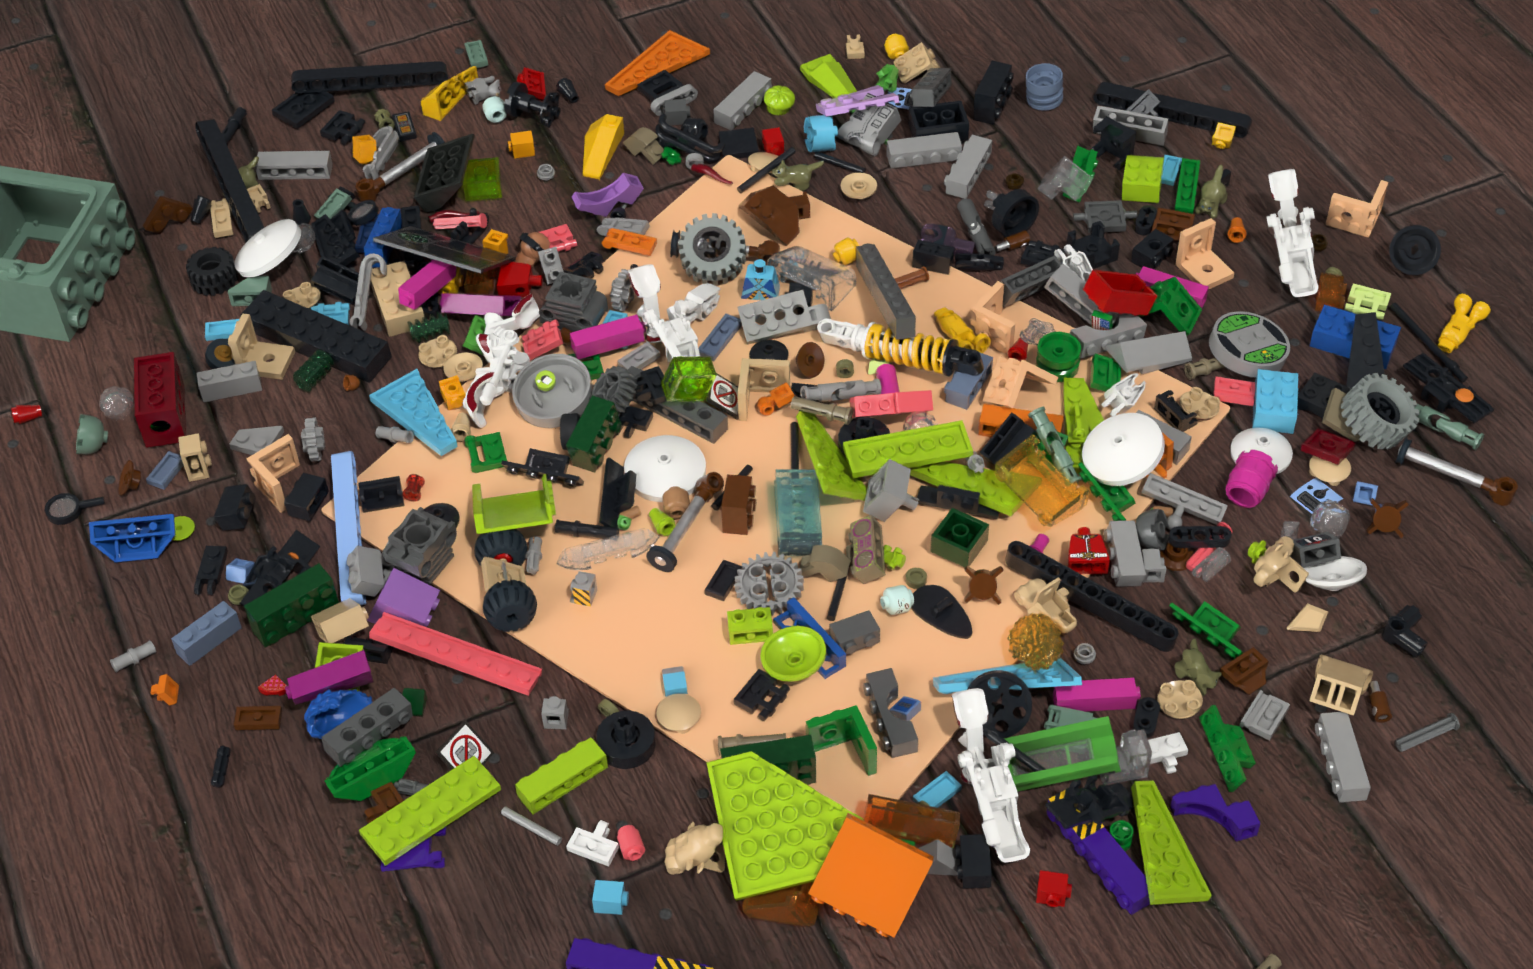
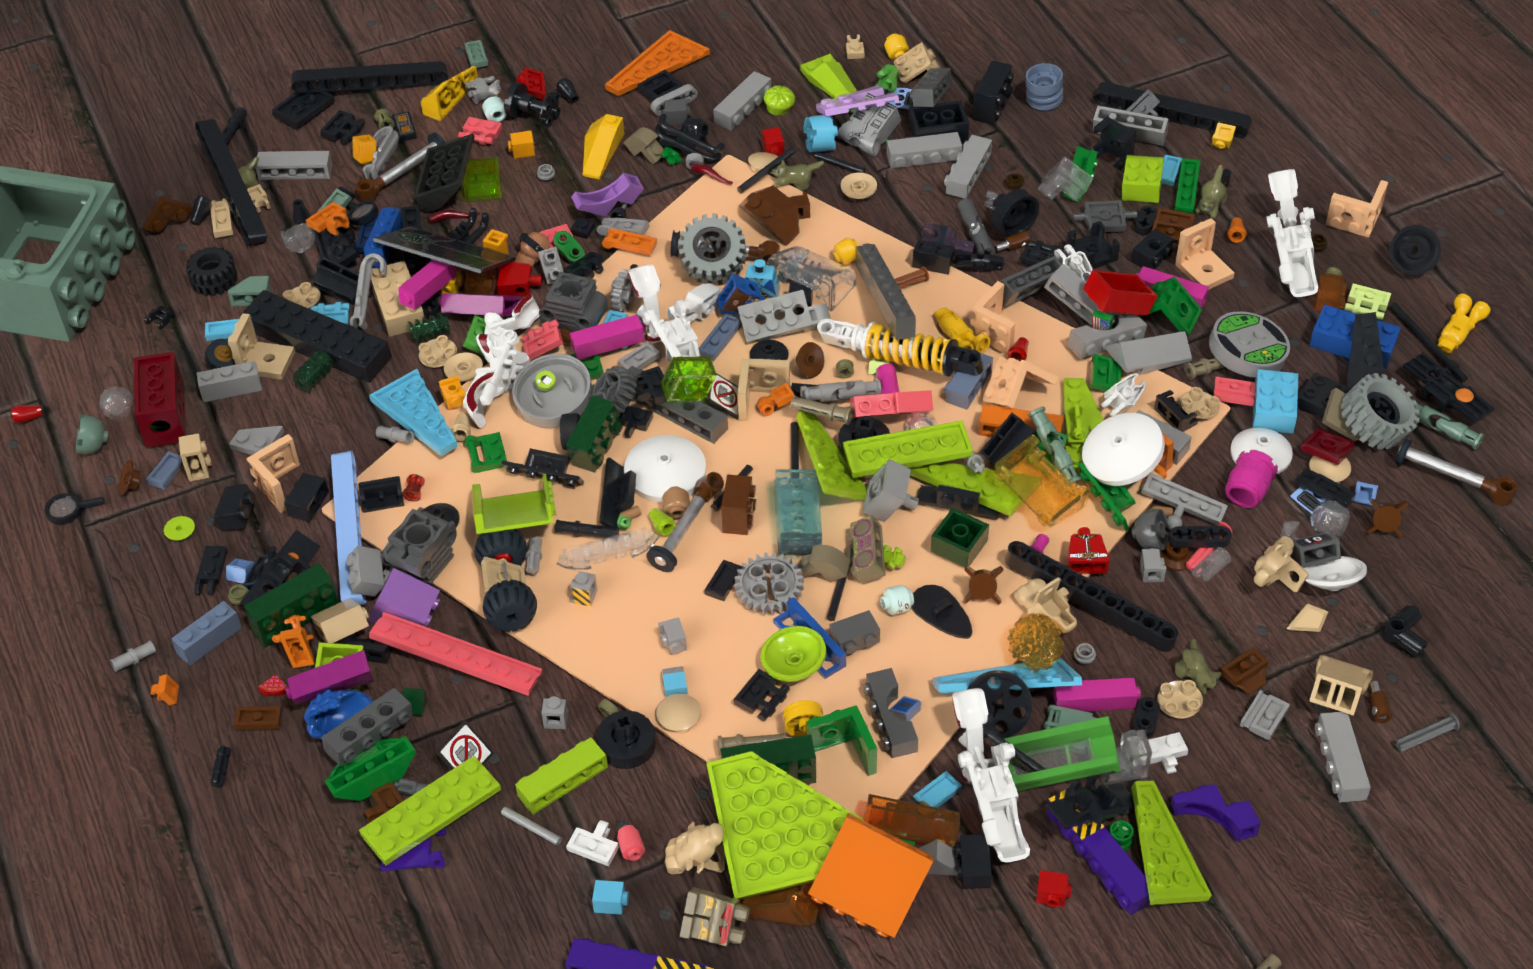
(133, 537): blue wedge -> none
(154, 314): none -> black piece
(267, 248): white dish -> none
(296, 643): none -> orange piece
(313, 439): light grey gear -> none
(329, 217): none -> orange plate
(351, 382): dark orange hinge -> none
(453, 222): coral axle -> none
(484, 130): none -> coral plate
(568, 246): none -> green plate
(582, 228): none -> black plate
(672, 635): none -> light grey brick
(713, 917): none -> dark tan hips
(736, 293): none -> blue torso
(739, 142): black tile -> none
(749, 625): lime brick -> none
(798, 713): none -> yellow wheel
(916, 578): olive tile -> none
(1035, 331): clear piece -> none
(1059, 354): green wheel -> none
(1124, 553): light grey brick -> none
(1213, 624): green bracket -> none
(1228, 747): green bracket -> none
(1256, 550): lime plate -> none
(1324, 487): none -> black hinge

